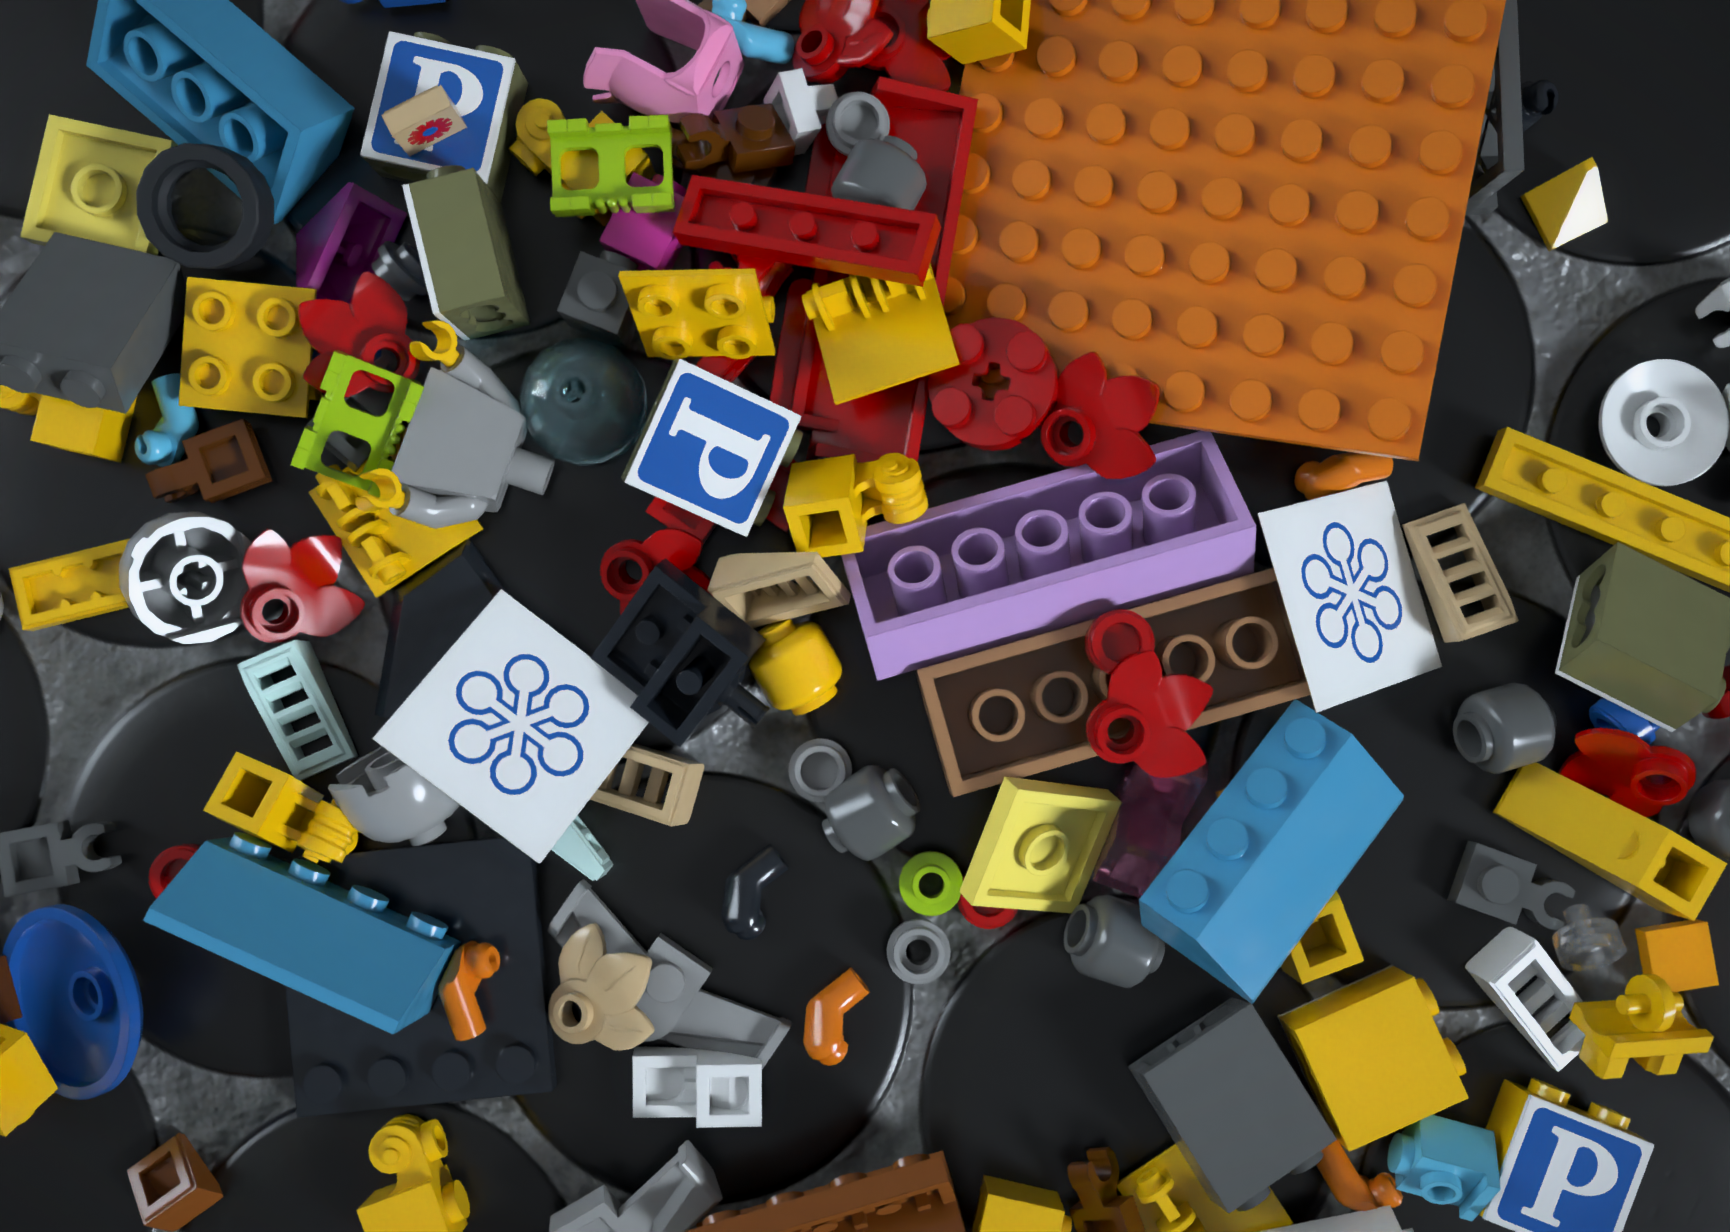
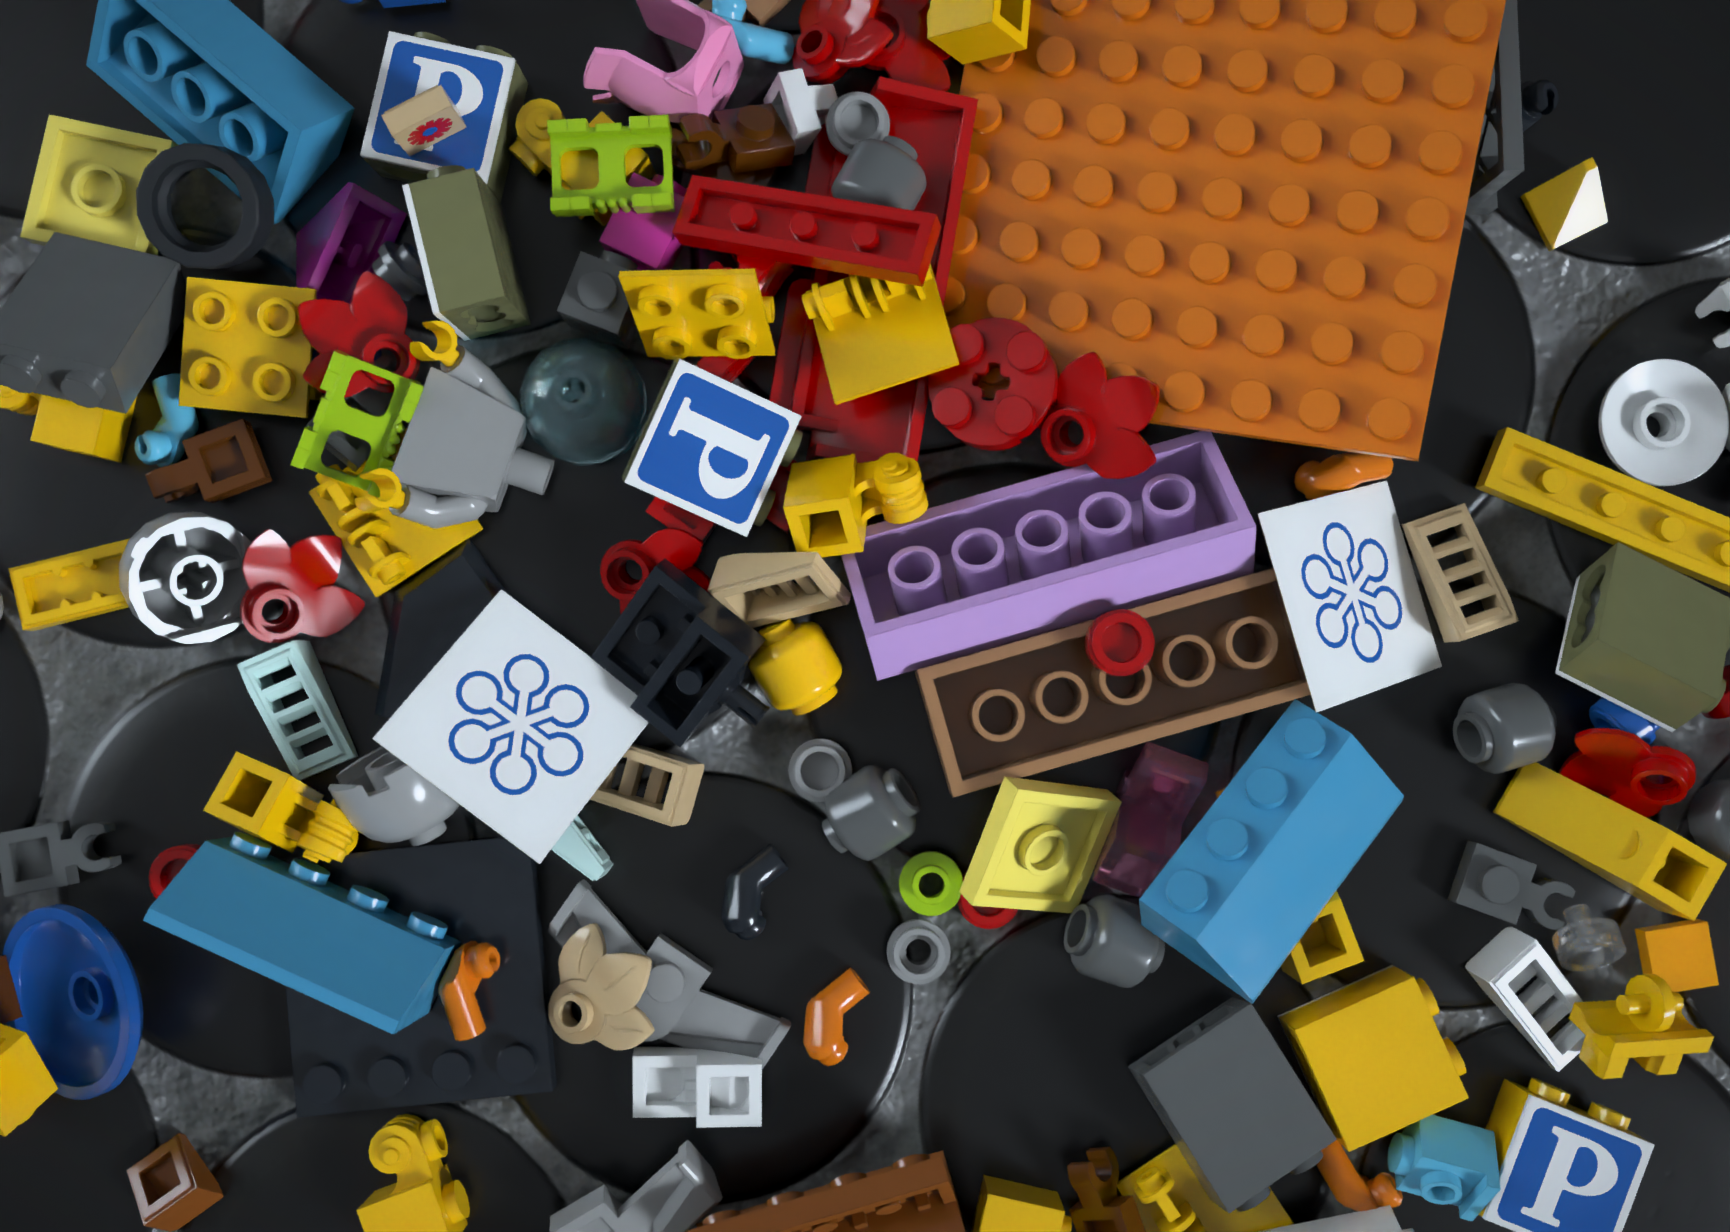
(1158, 716): red plate -> none

